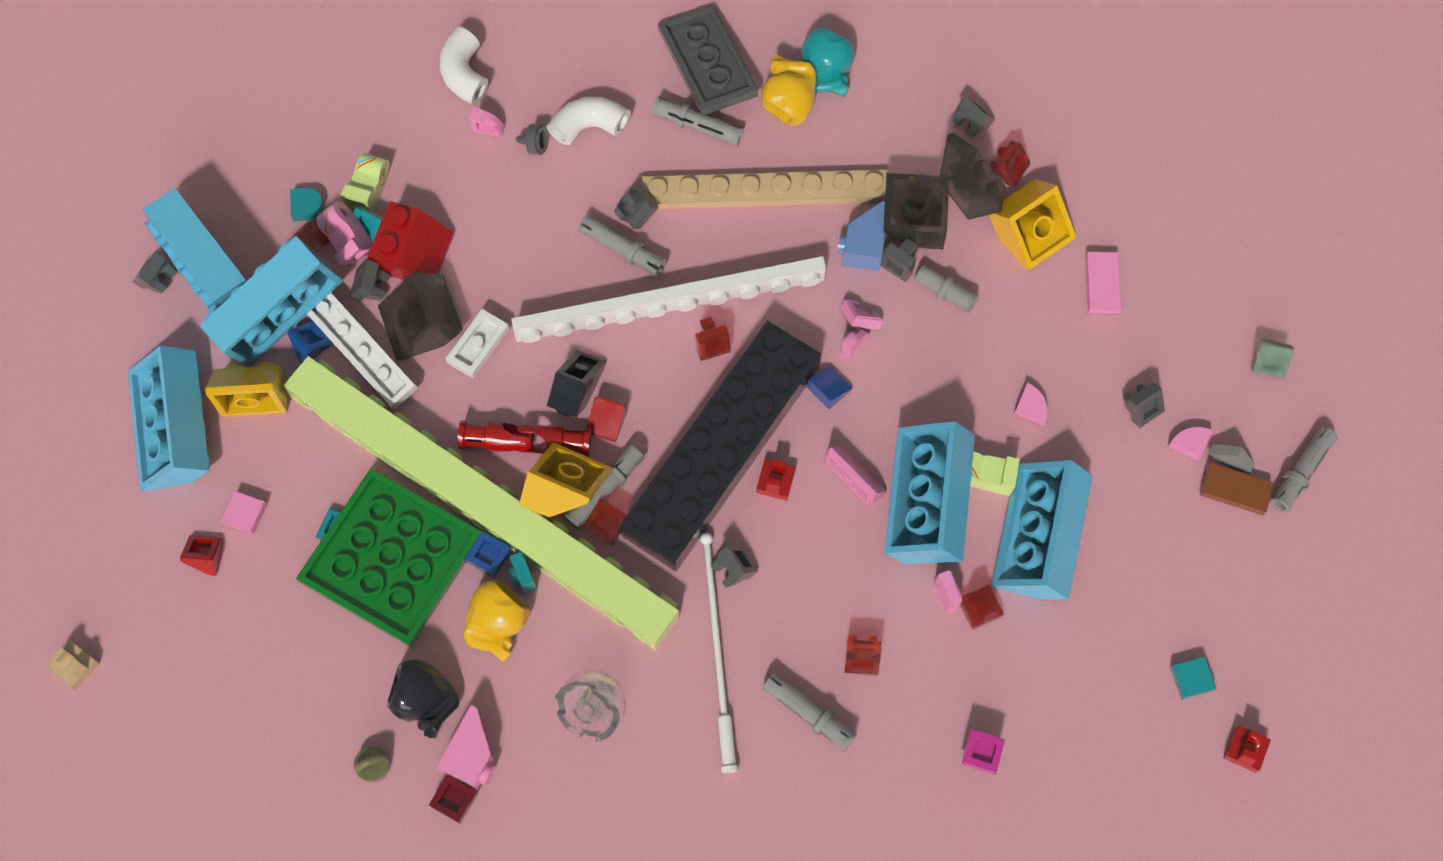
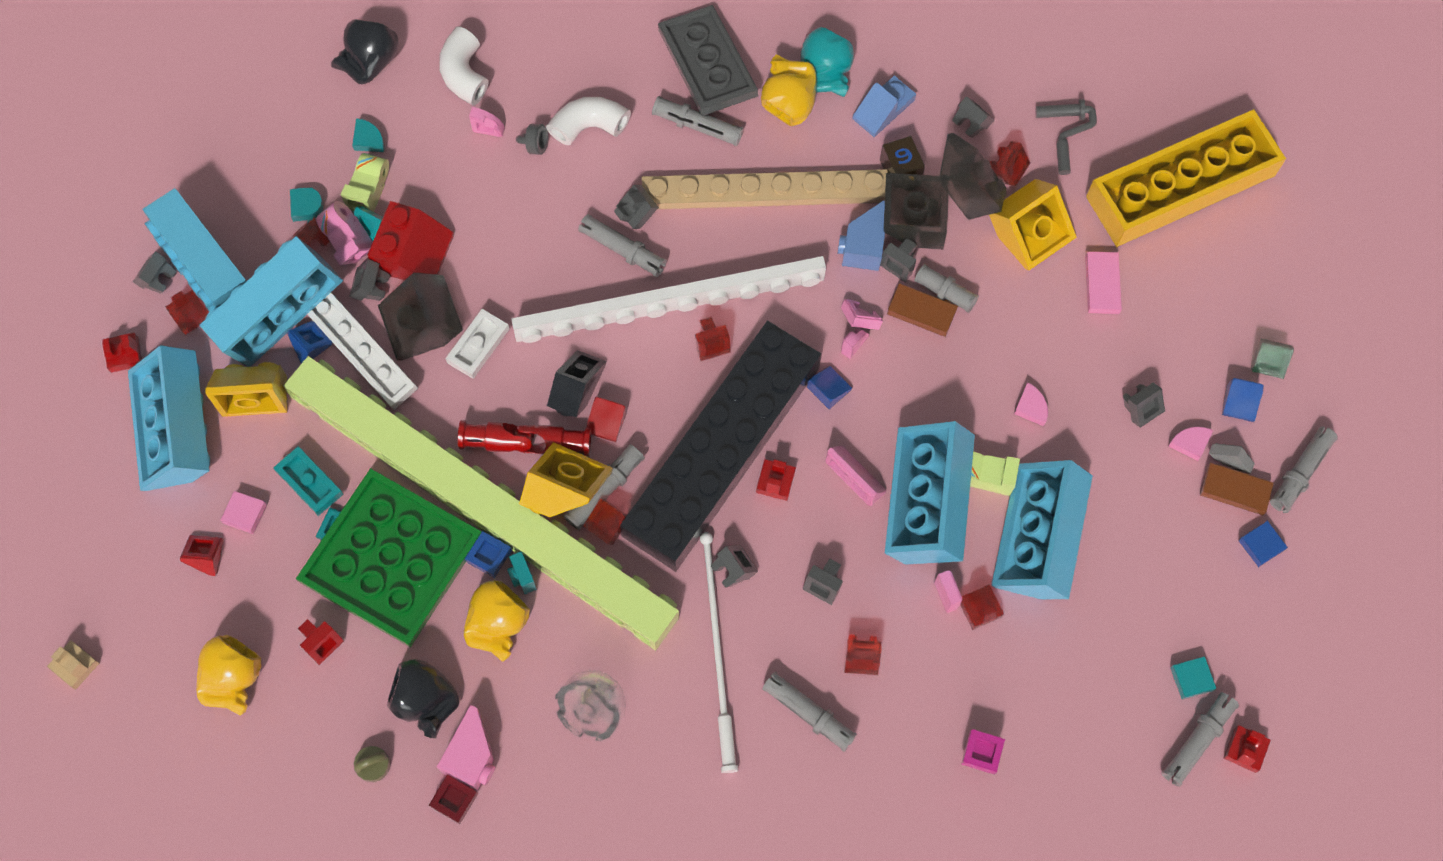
(122, 352): none -> red tile
(187, 311): none -> clear red tile
(225, 672): none -> yellow piece
(308, 481): none -> teal plate
(319, 641): none -> red tile
(367, 50): none -> black piece
(367, 137): none -> teal tile
(824, 582): none -> dark grey tile
(883, 105): none -> medium blue slope
(902, 157): none -> dark brown brick
(922, 310): none -> dark orange tile
(1063, 111): none -> dark grey piece
(1185, 177): none -> yellow brick
(1208, 728): none -> light grey pin
(1242, 399): none -> blue slope
(1263, 544): none -> blue tile

